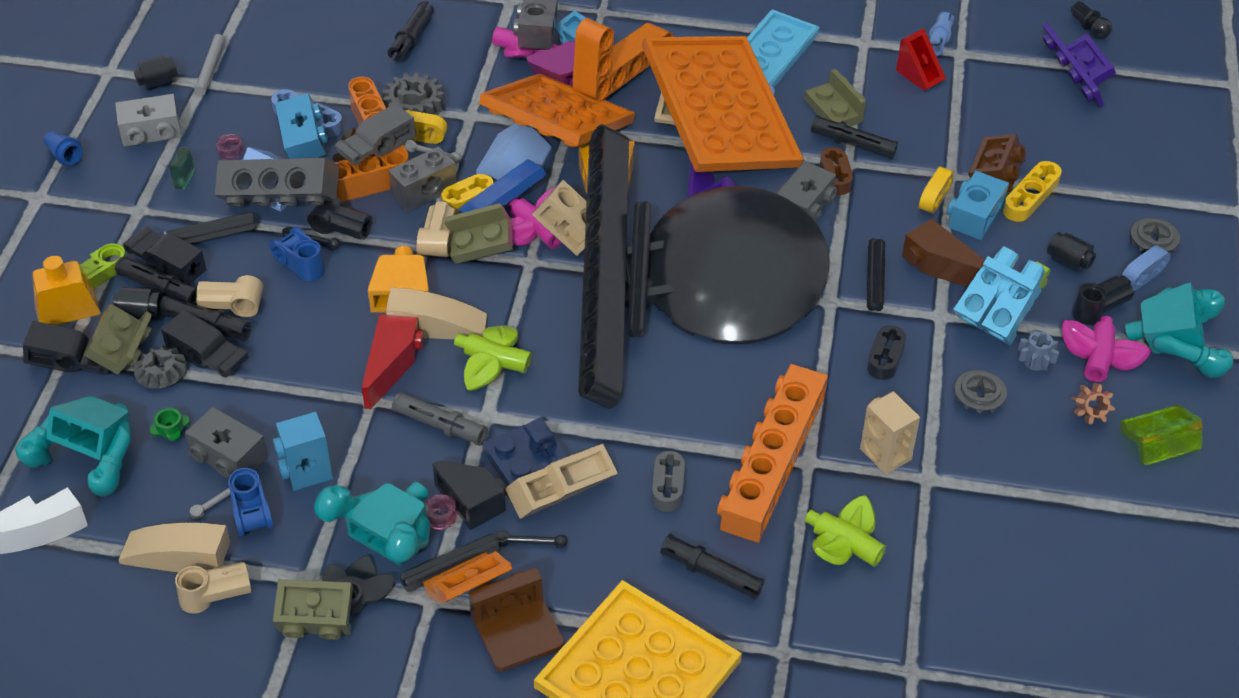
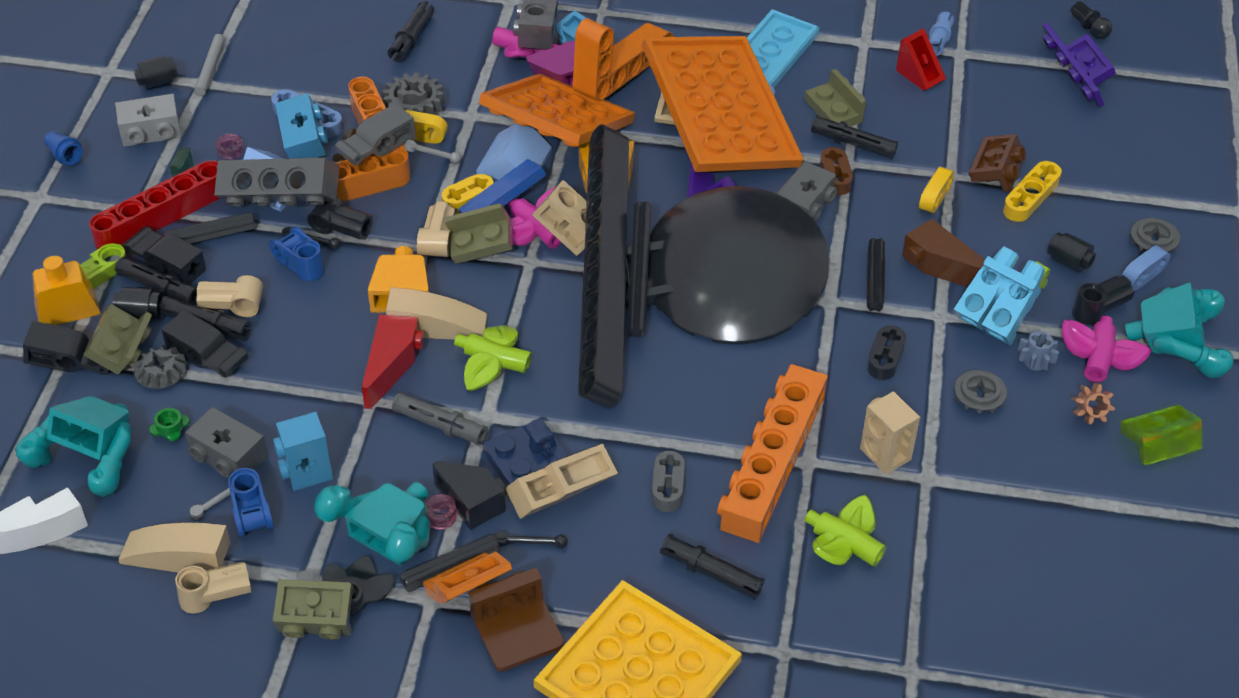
(156, 205): none -> red beam
(421, 179): flat silver brick -> none
(977, 205): dark azure brick -> none

